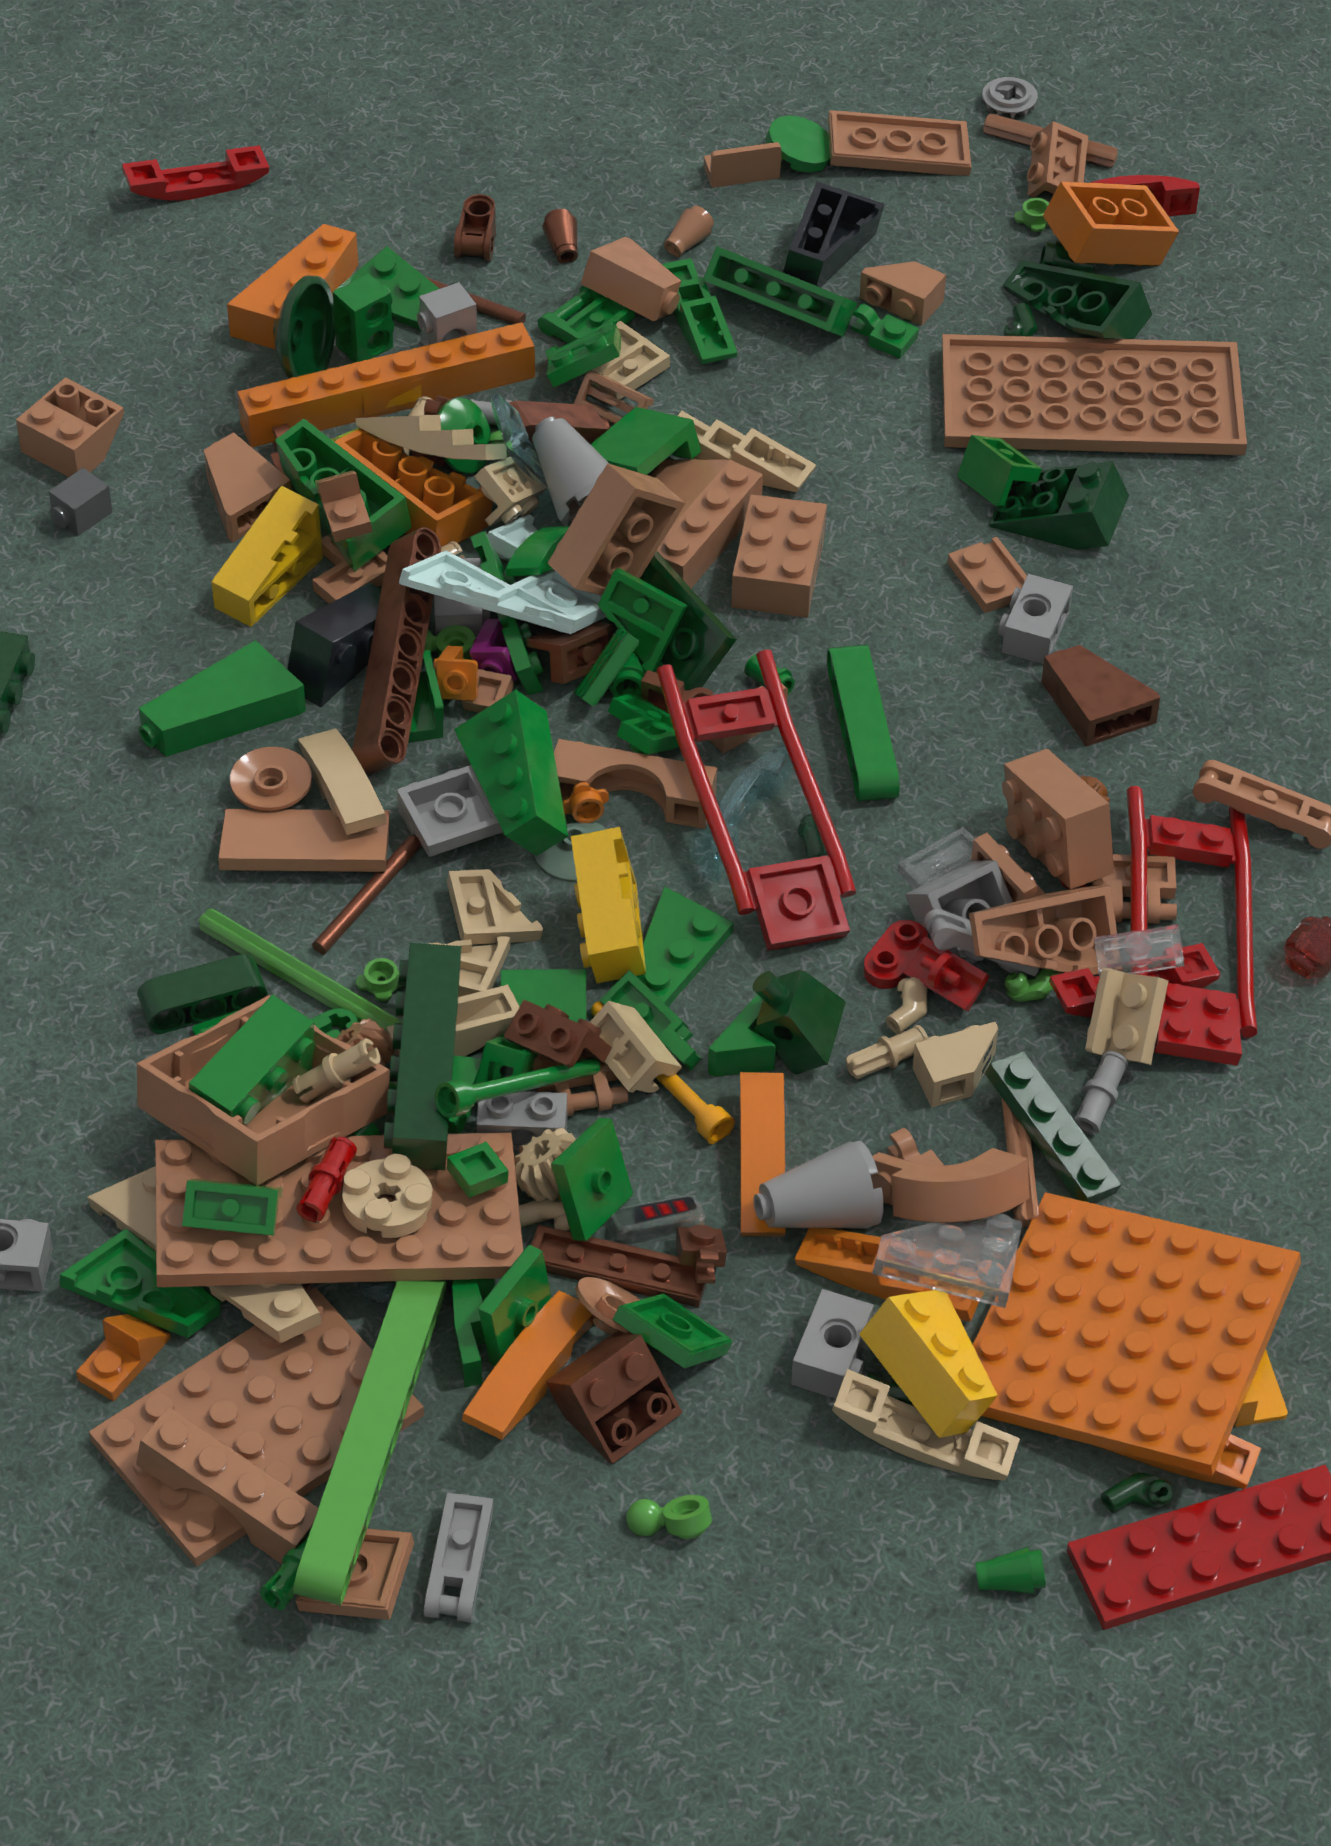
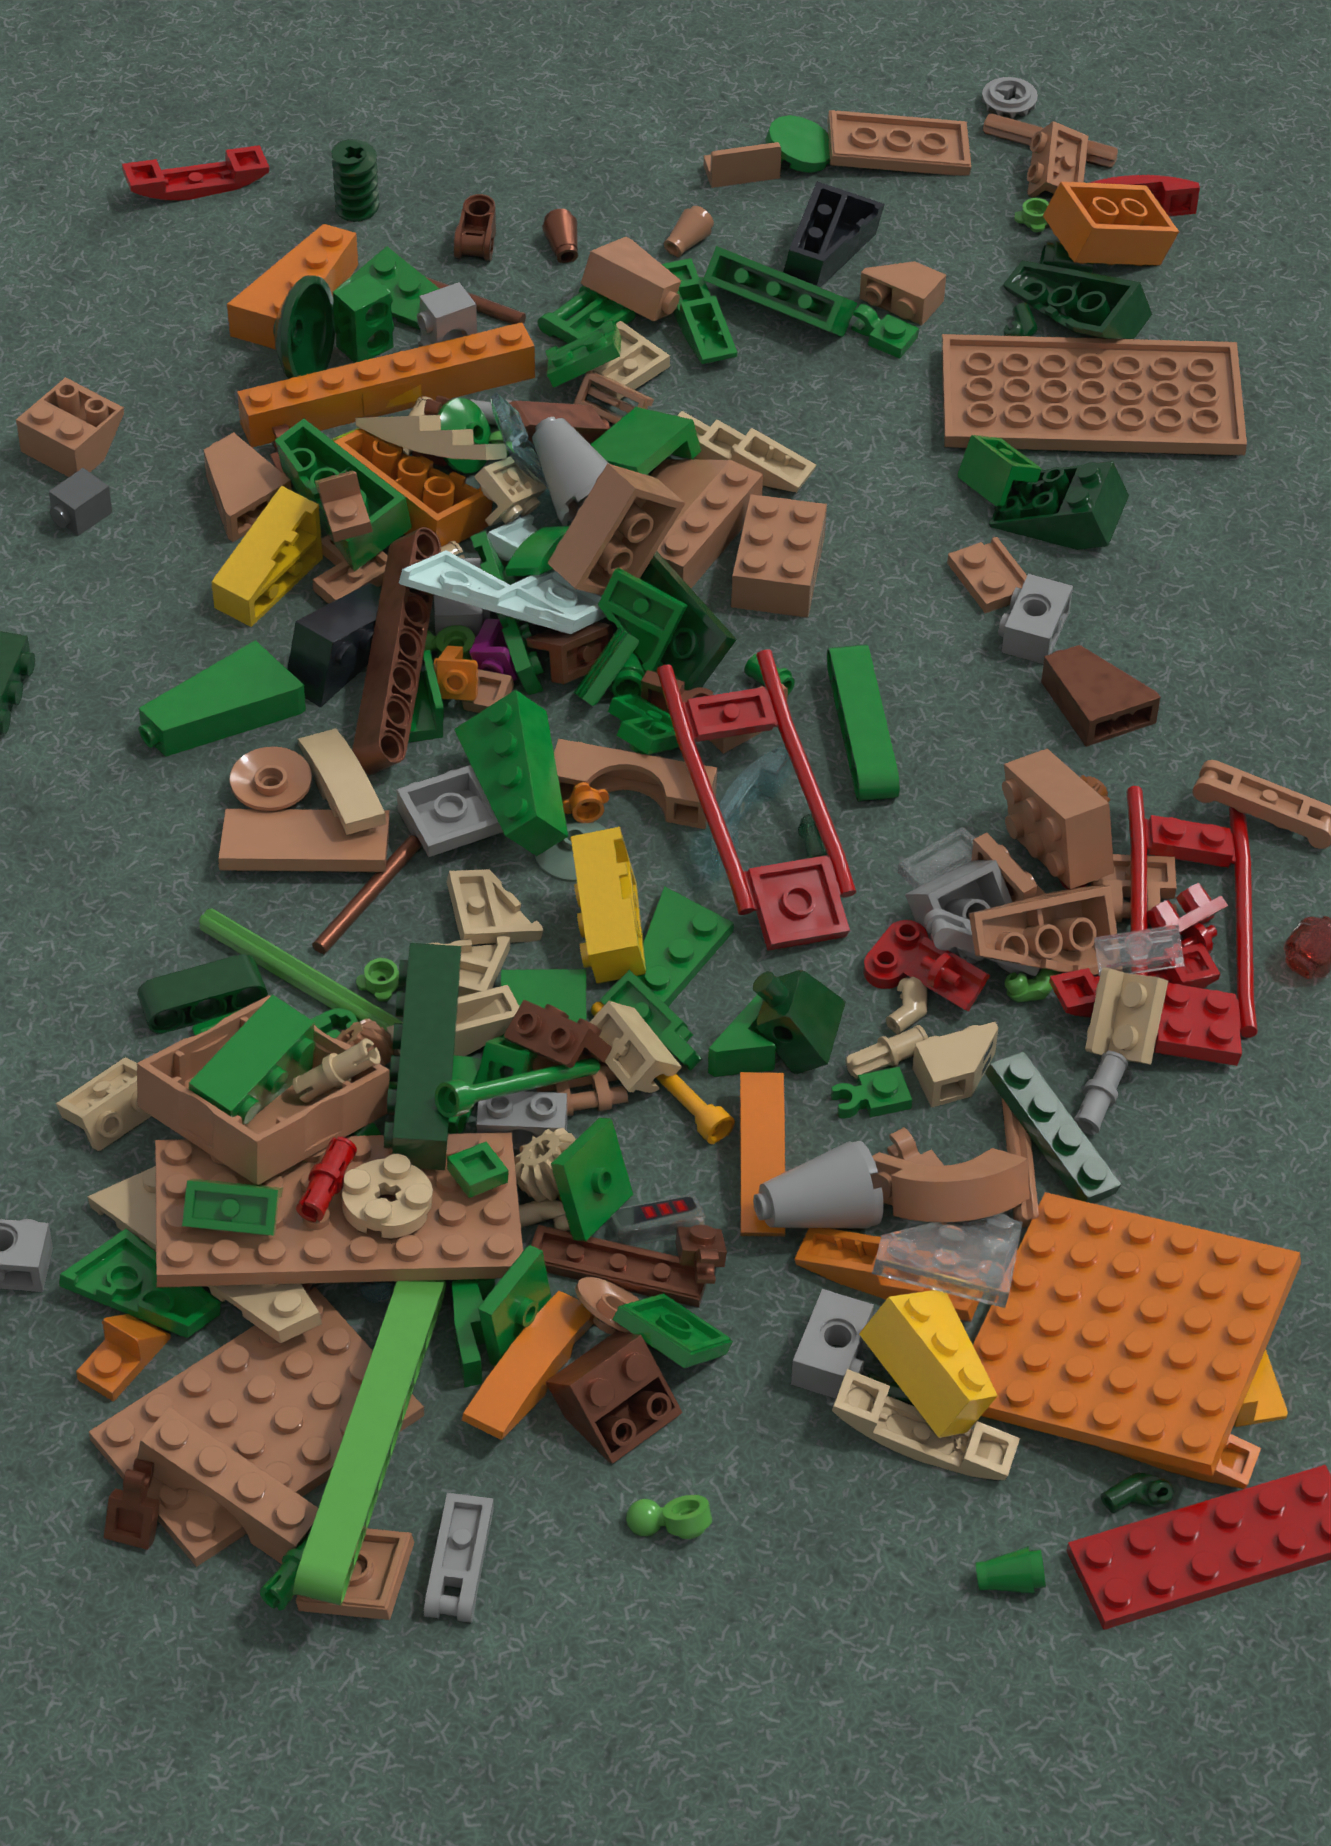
(106, 1105): none -> tan bracket
(130, 1513): none -> copper plate
(355, 180): none -> dark green piece
(877, 1091): none -> green plate
(1198, 910): none -> red hips

